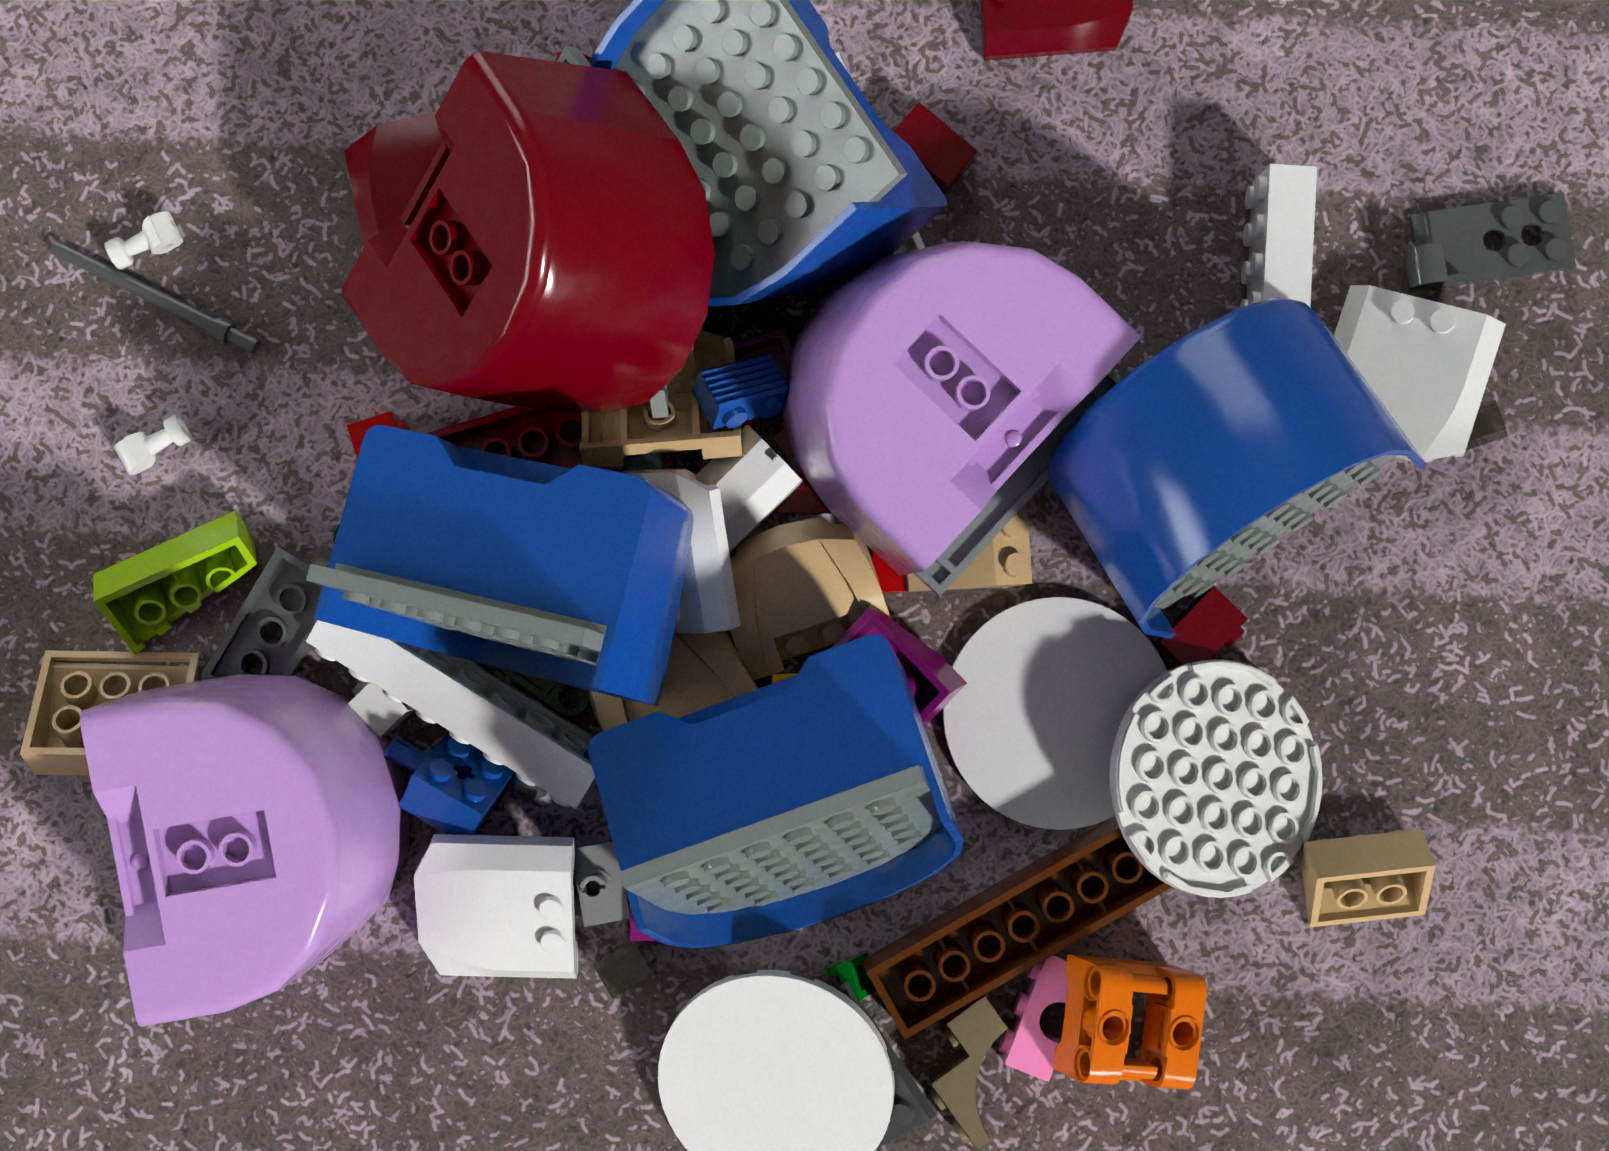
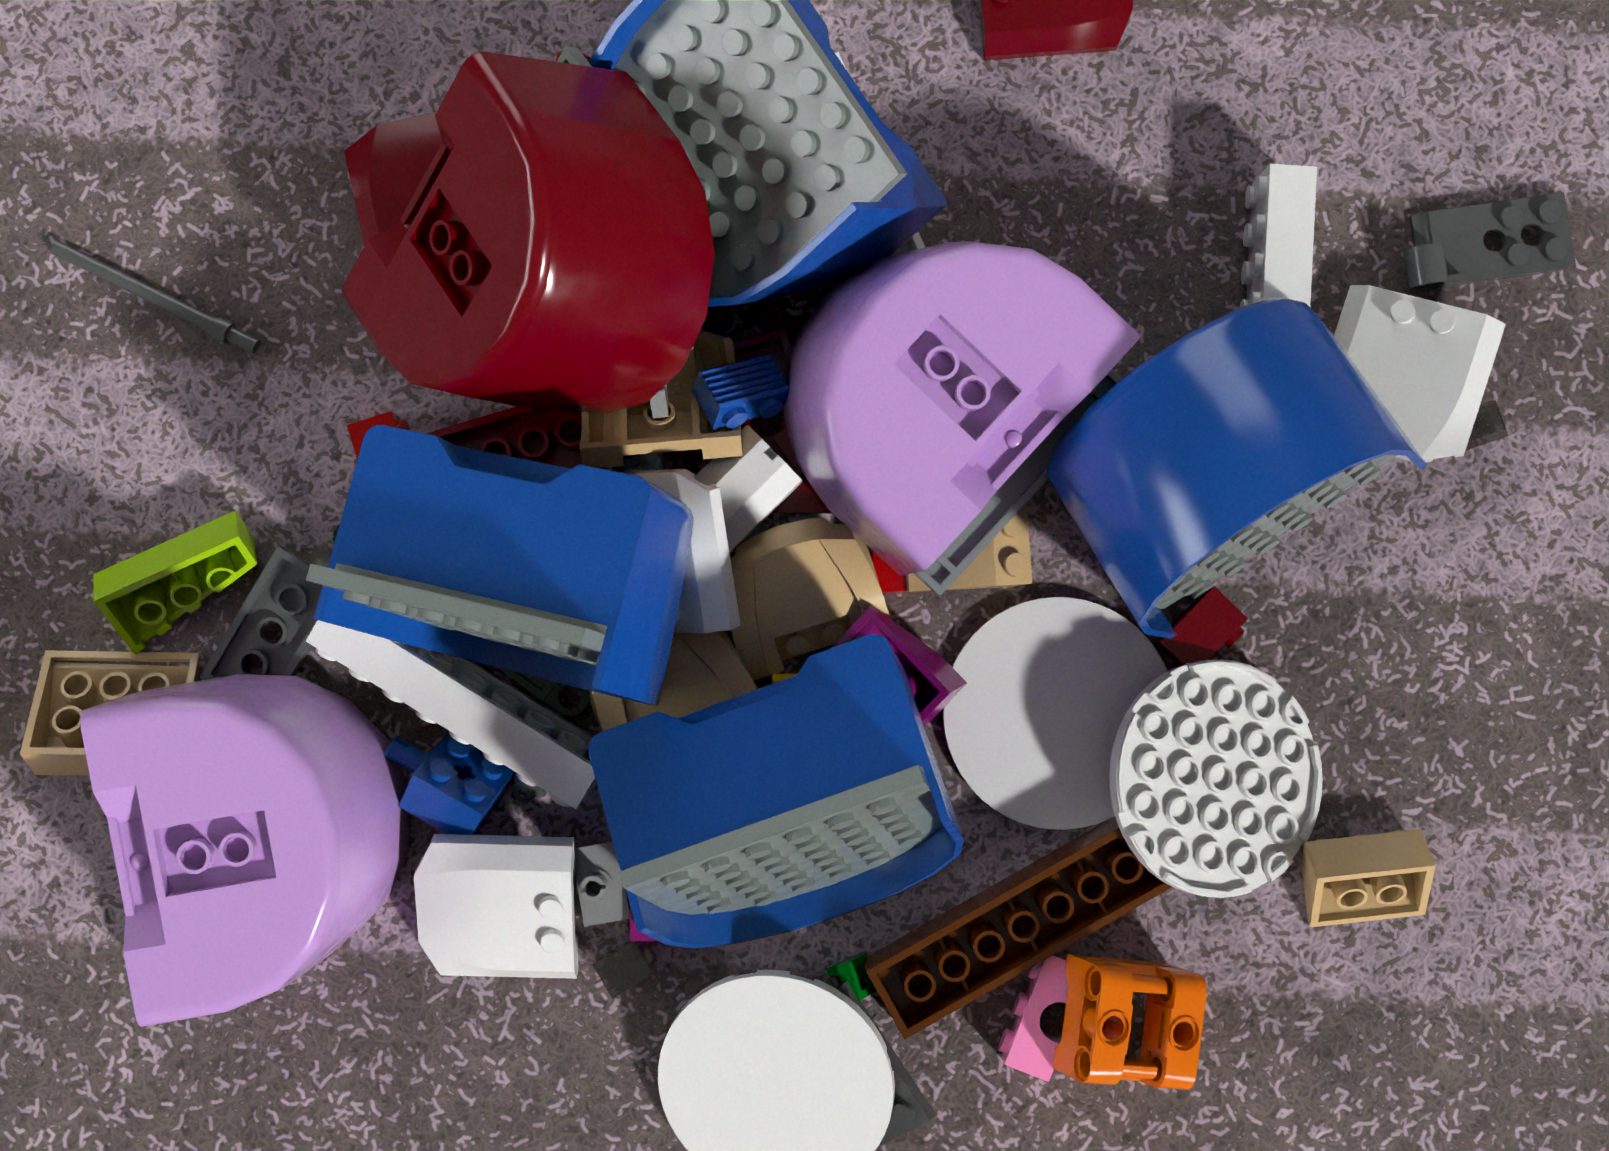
(139, 451): white leg -> none
(157, 234): white leg -> none
(378, 710): white brick -> none
(936, 146): dark red brick -> none
(954, 1084): dark tan arch -> none

